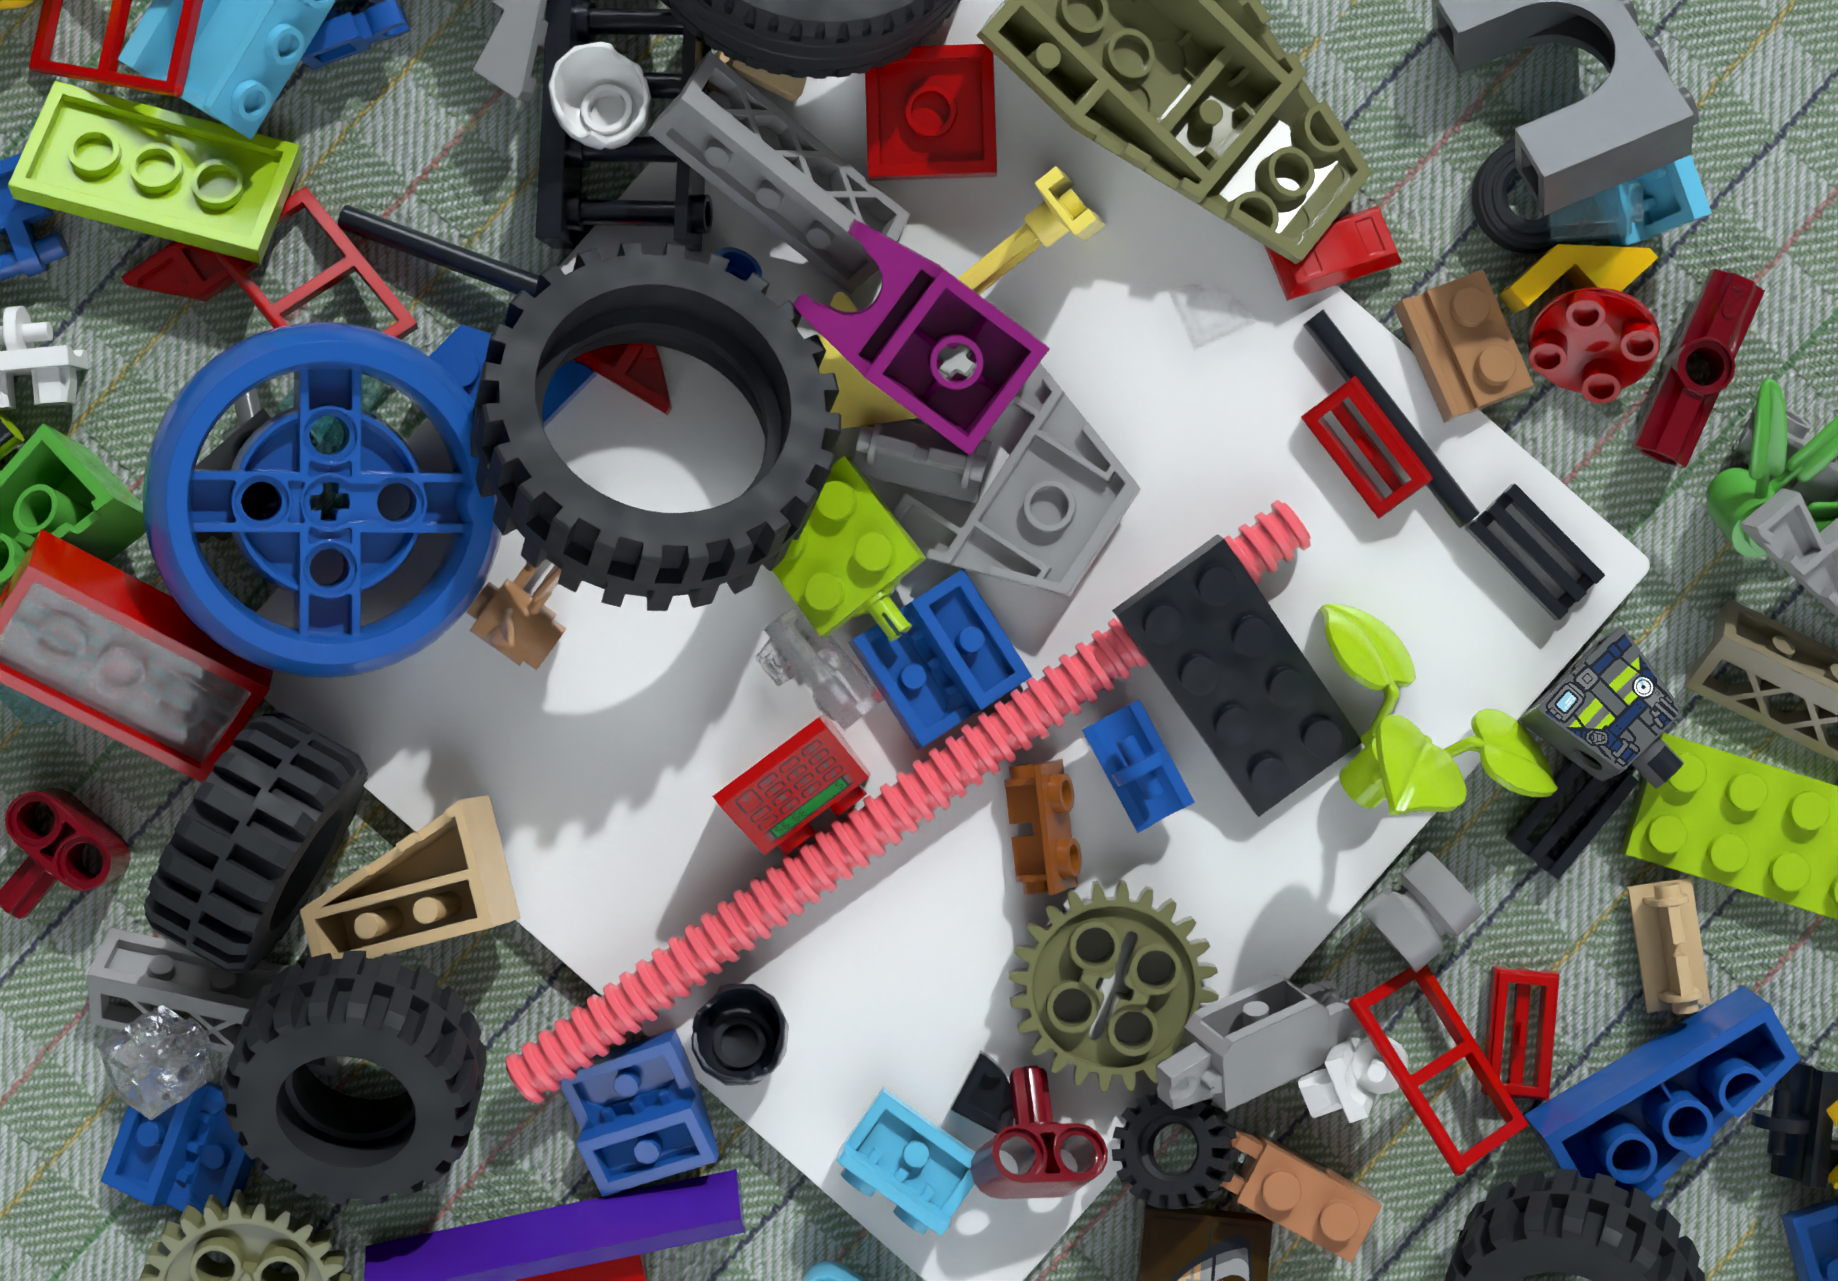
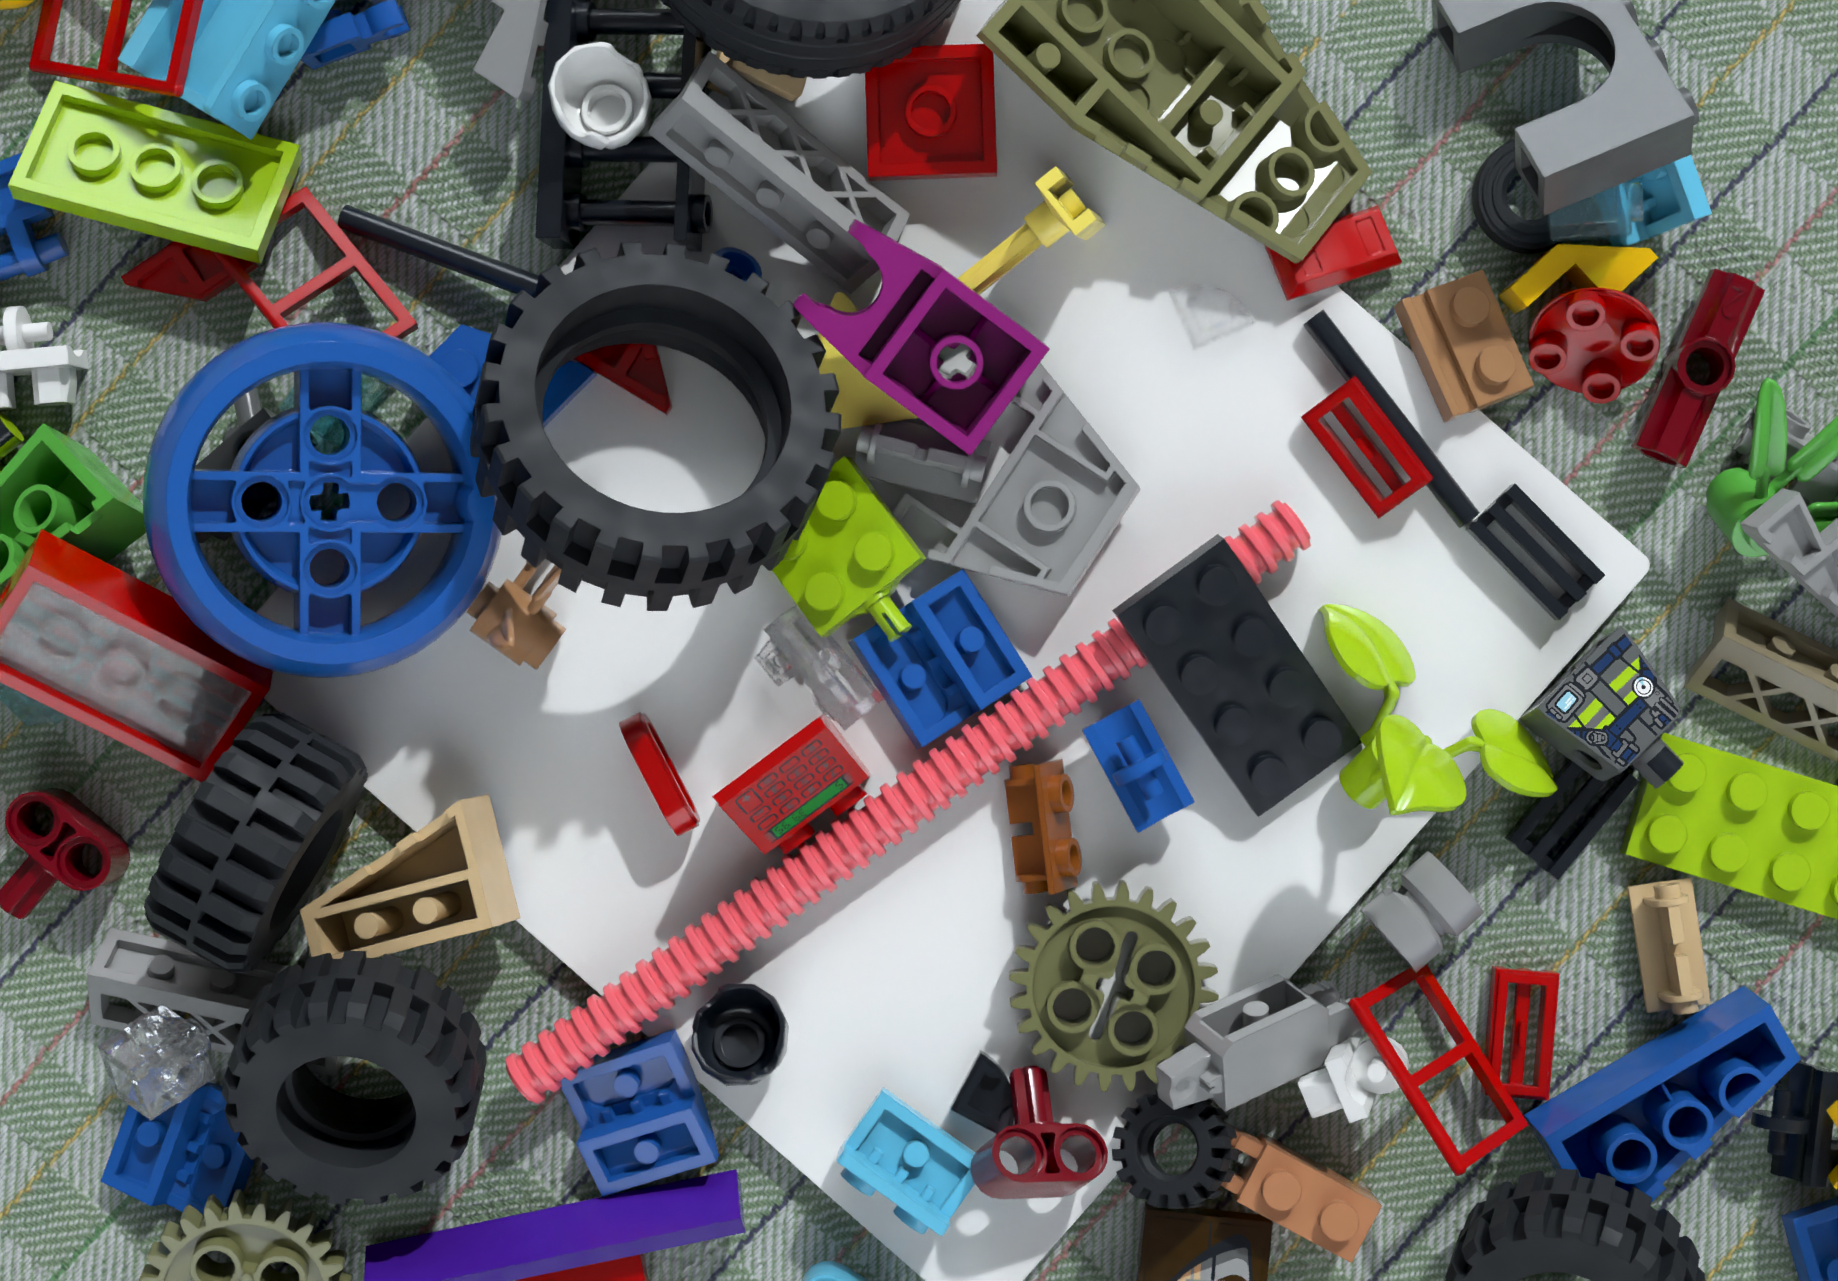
(660, 773): none -> red tile

